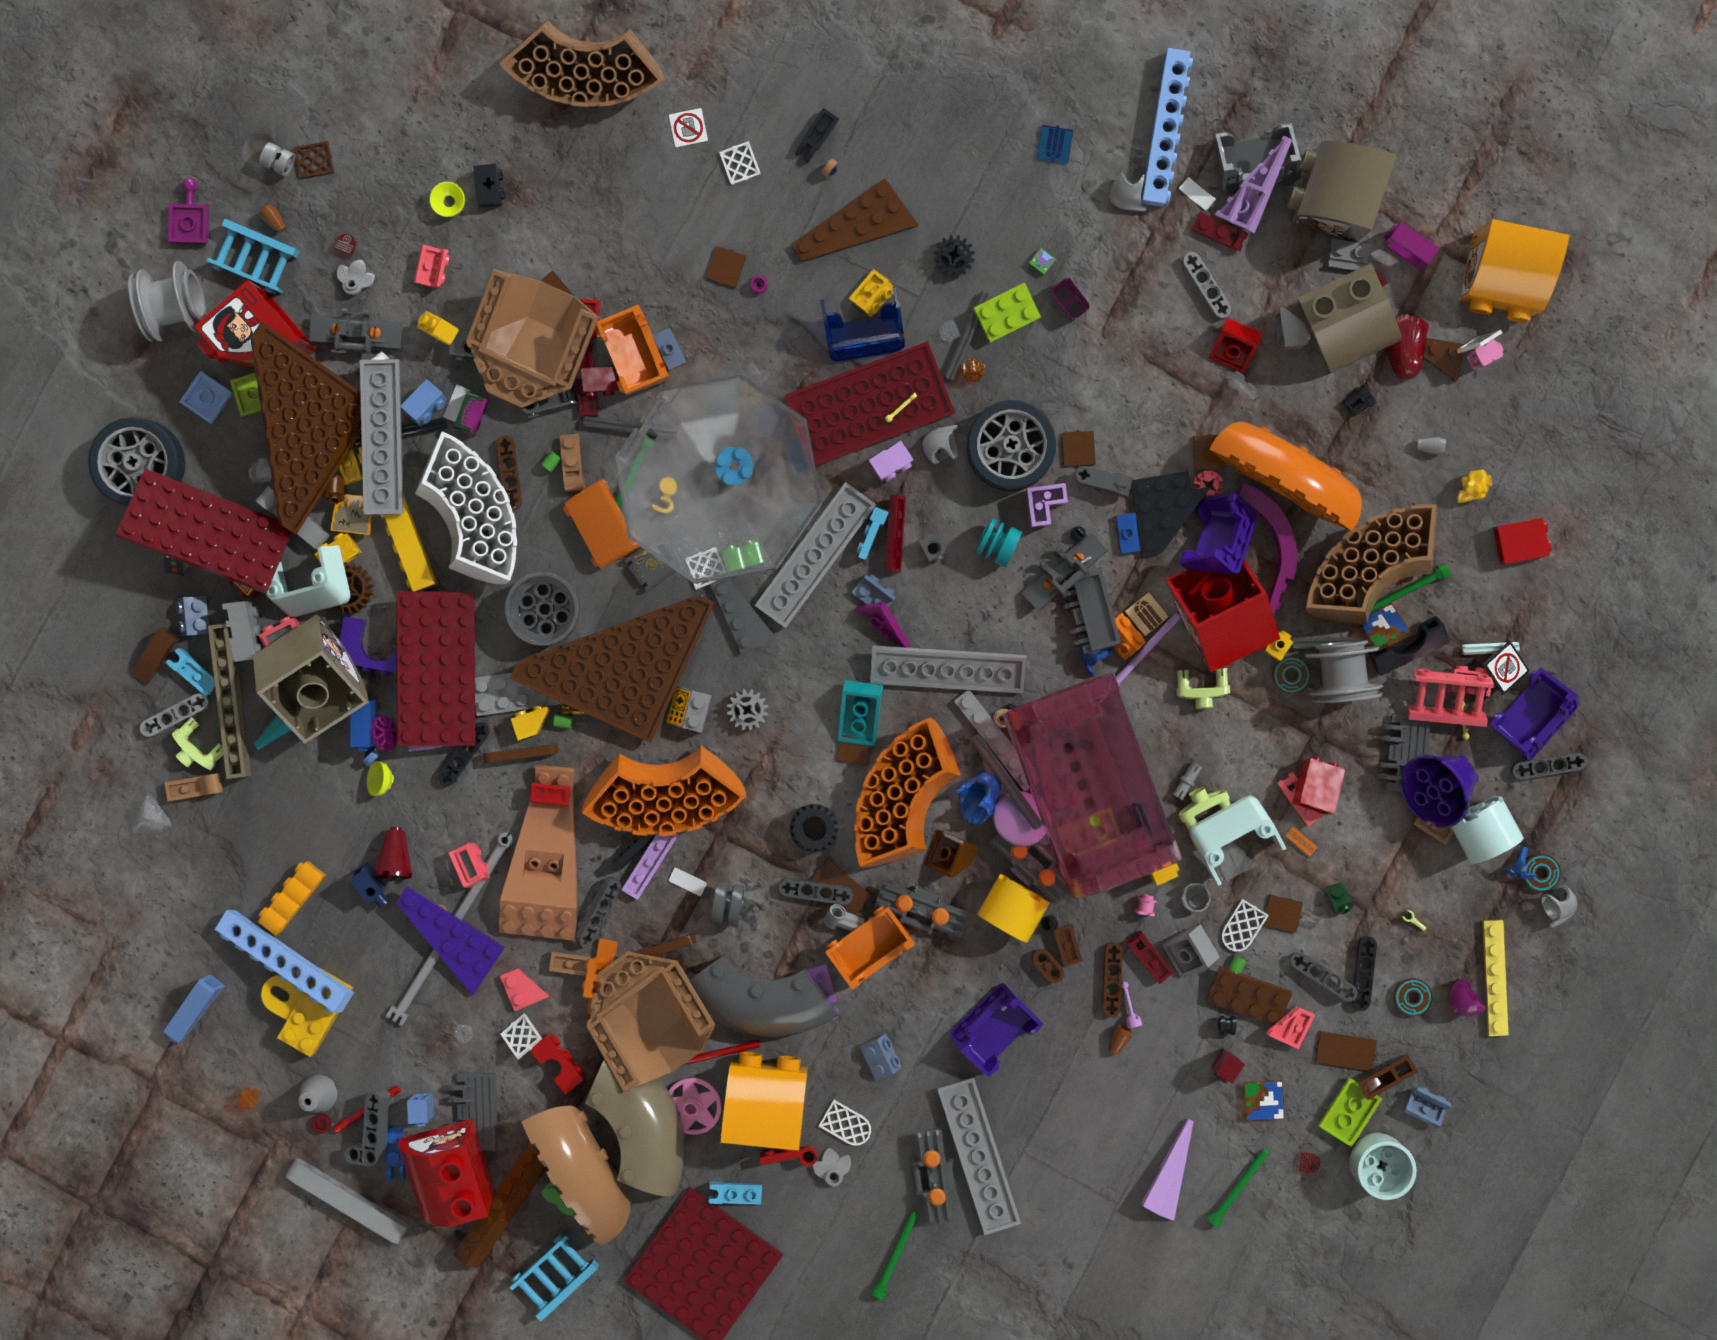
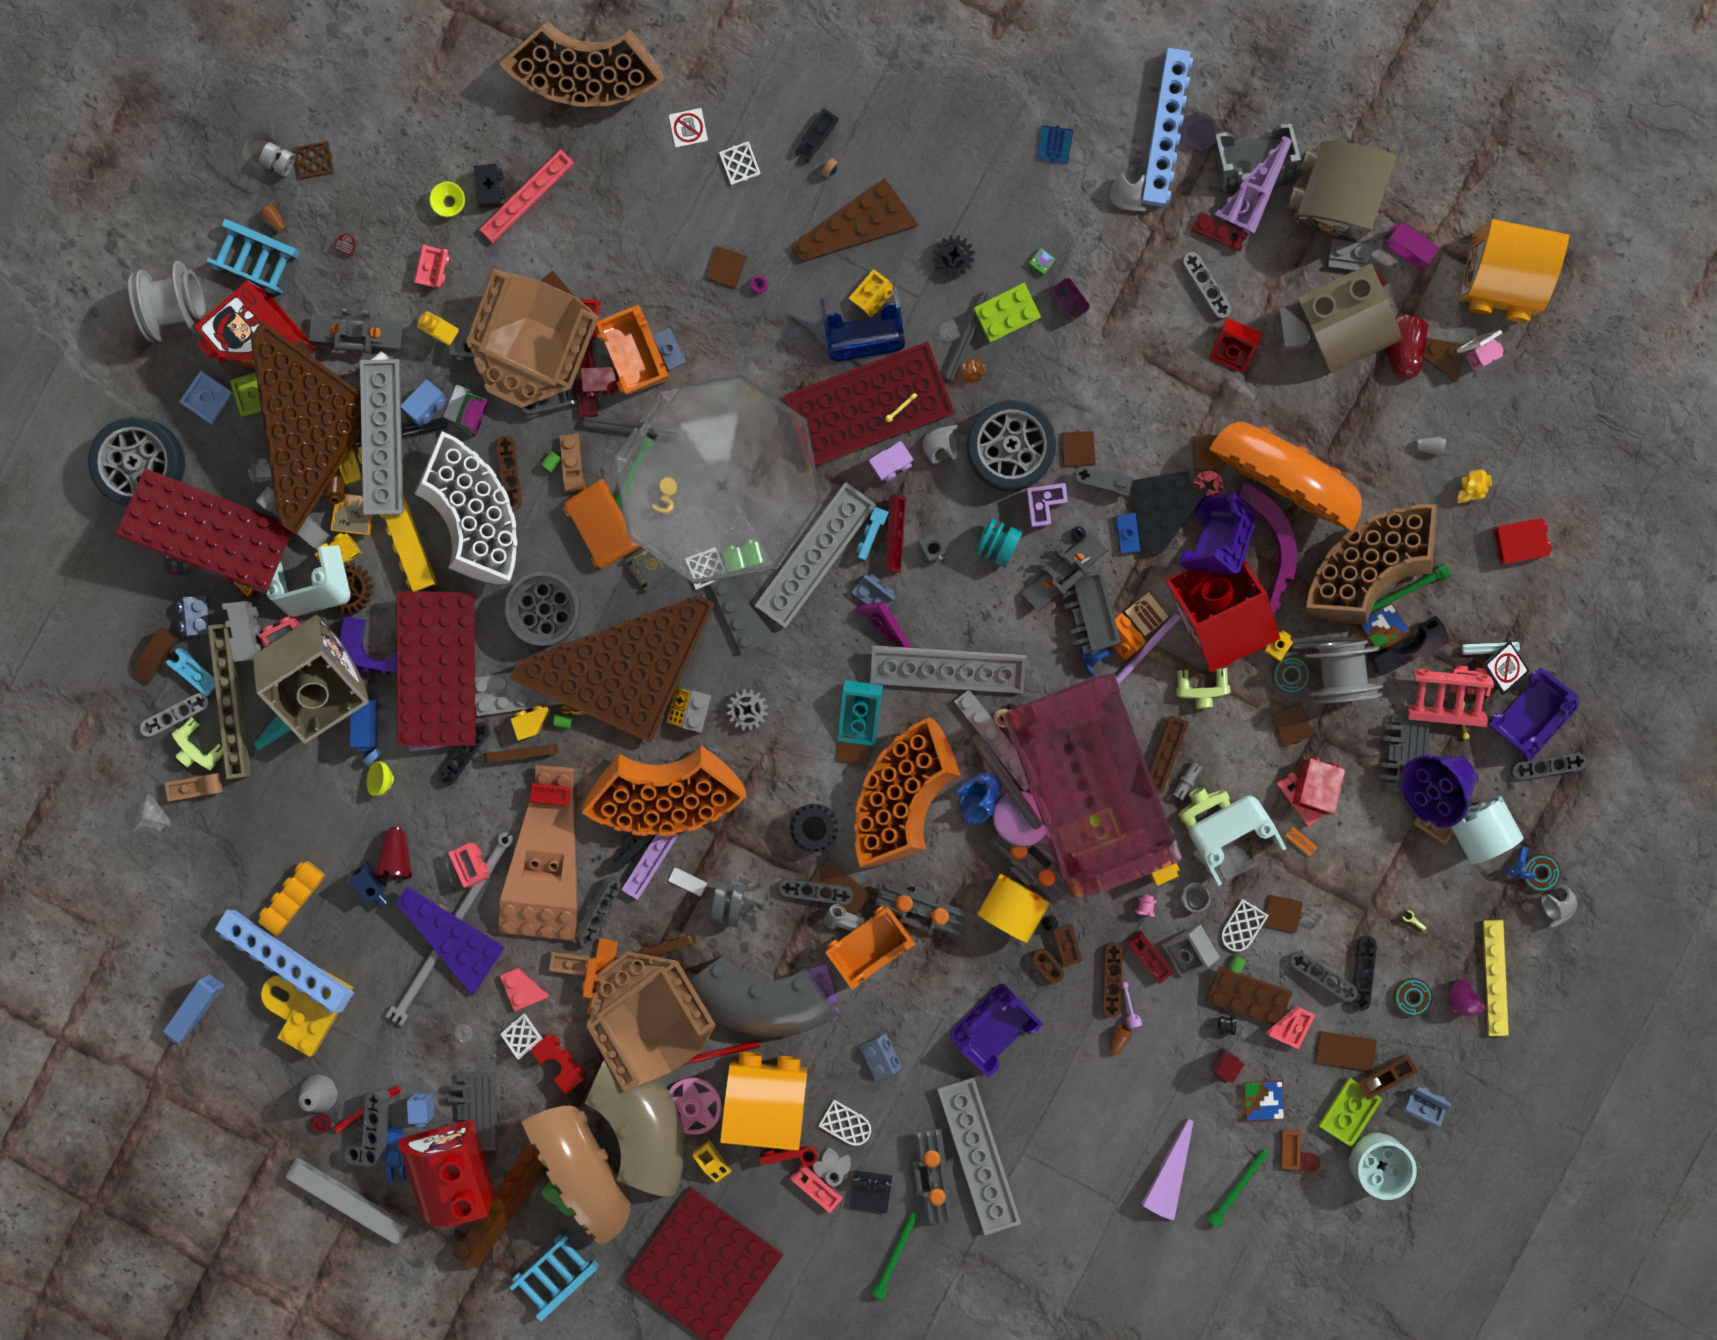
(188, 221): magenta plate -> none
(248, 1098): clear orange gear -> none
(355, 274): light grey plate -> none
(384, 733): magenta wheel -> none
(526, 196): none -> coral tile
(711, 1161): none -> yellow slope
(724, 460): dark azure plate -> none
(735, 1193): medium azure plate -> none
(816, 1188): none -> coral plate
(870, 1191): none -> black hinge
(950, 854): reddish brown slope -> none
(1140, 816): clear blue piece -> none
(1167, 752): none -> reddish brown plate
(1197, 194): white sticker -> none
(1198, 132): none -> clear purple tile
(1290, 1149): none -> dark orange tile
(1292, 725): none -> reddish brown piece
(1339, 898): dark green bracket -> none
(1362, 394): black piece -> none

